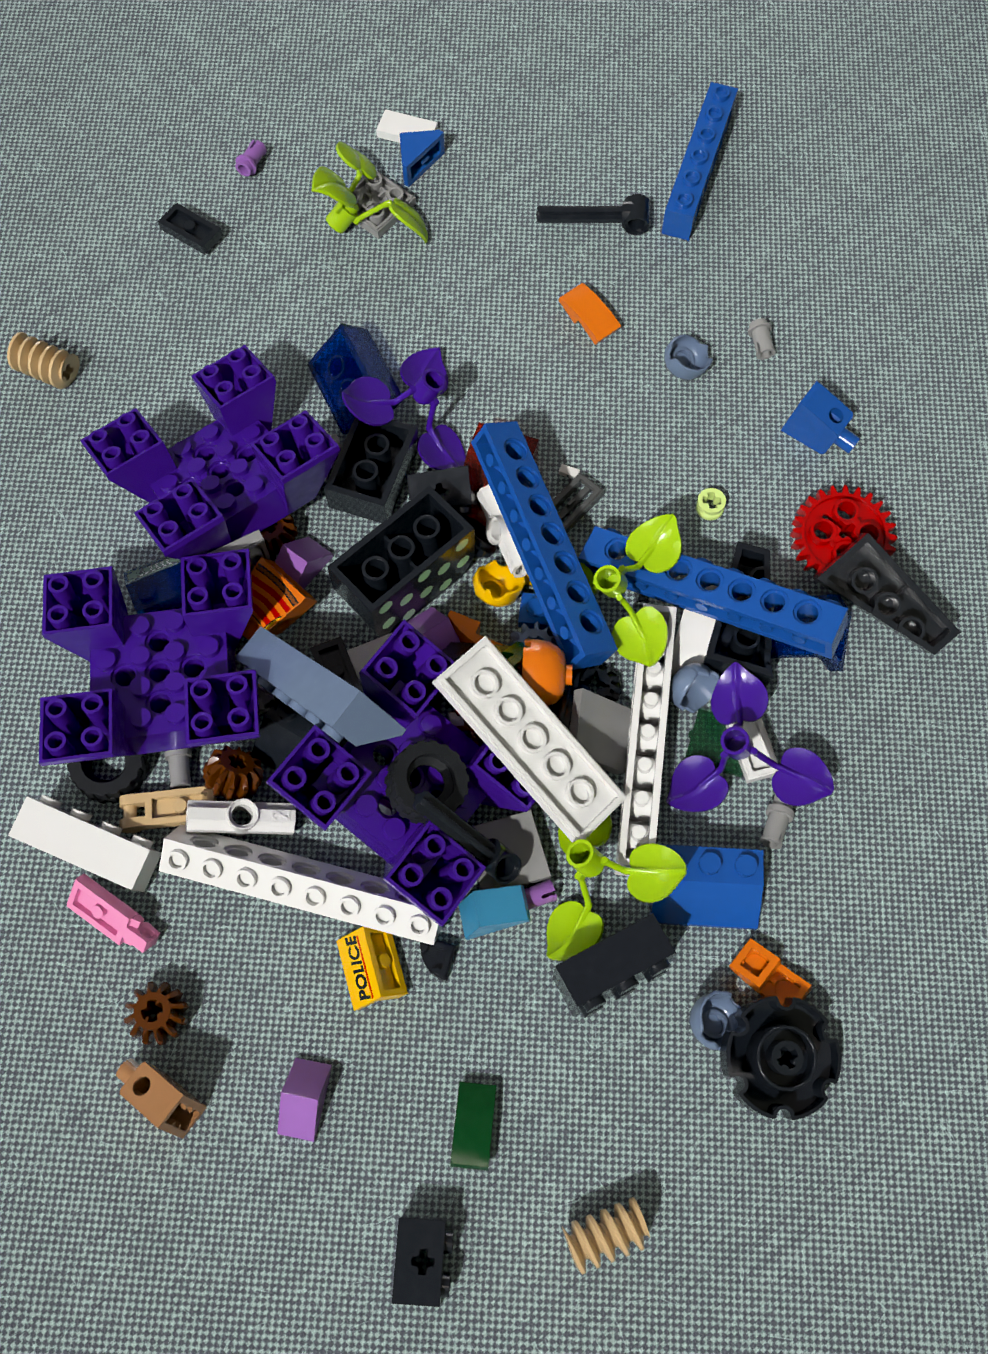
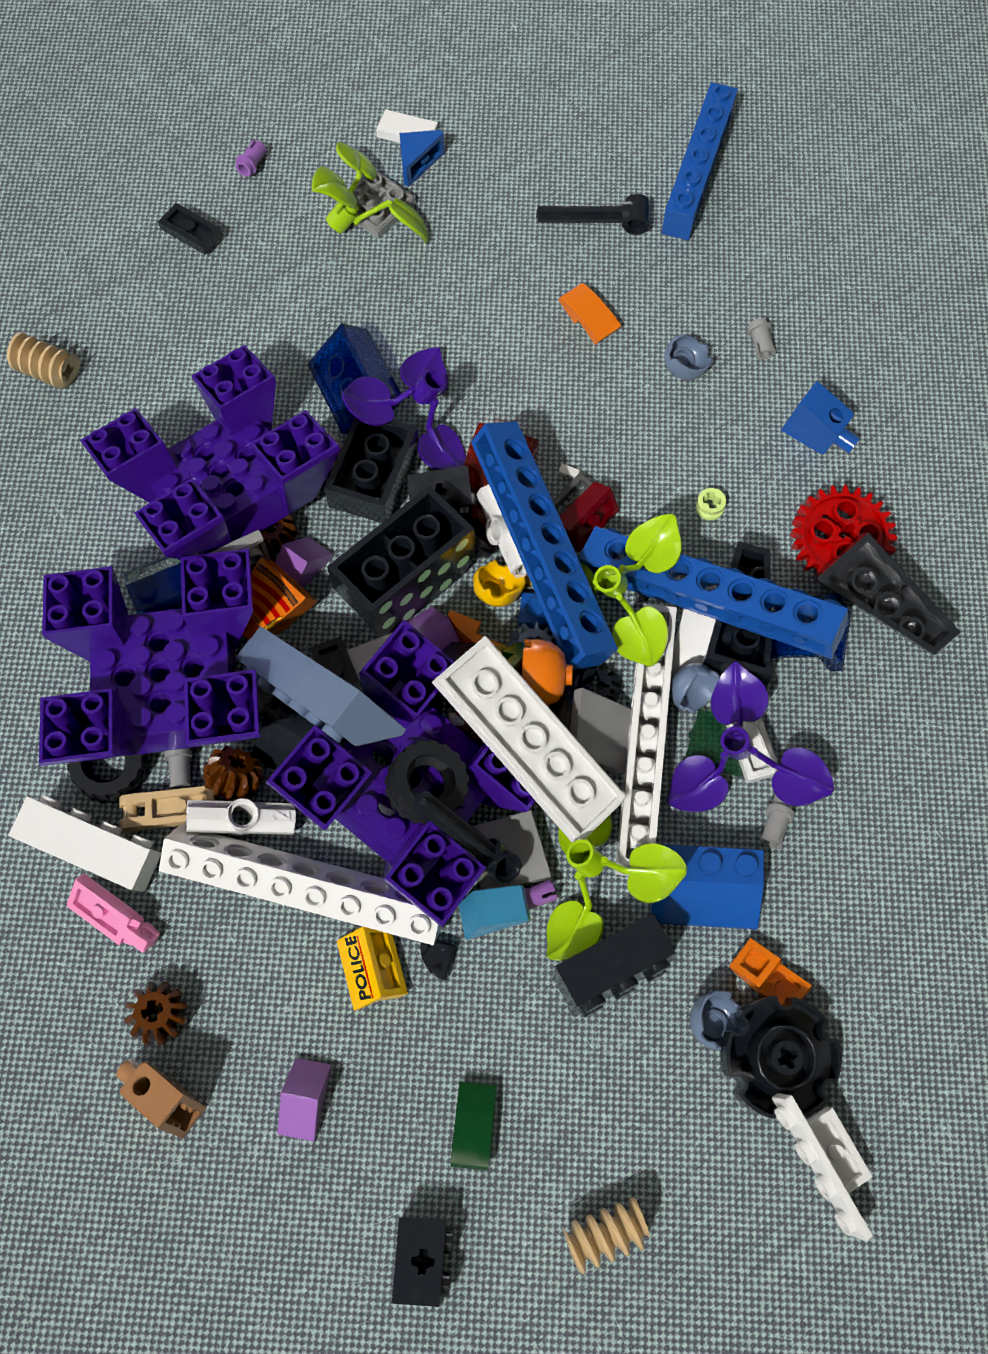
(591, 509): none -> dark red slope
(833, 1158): none -> white bracket

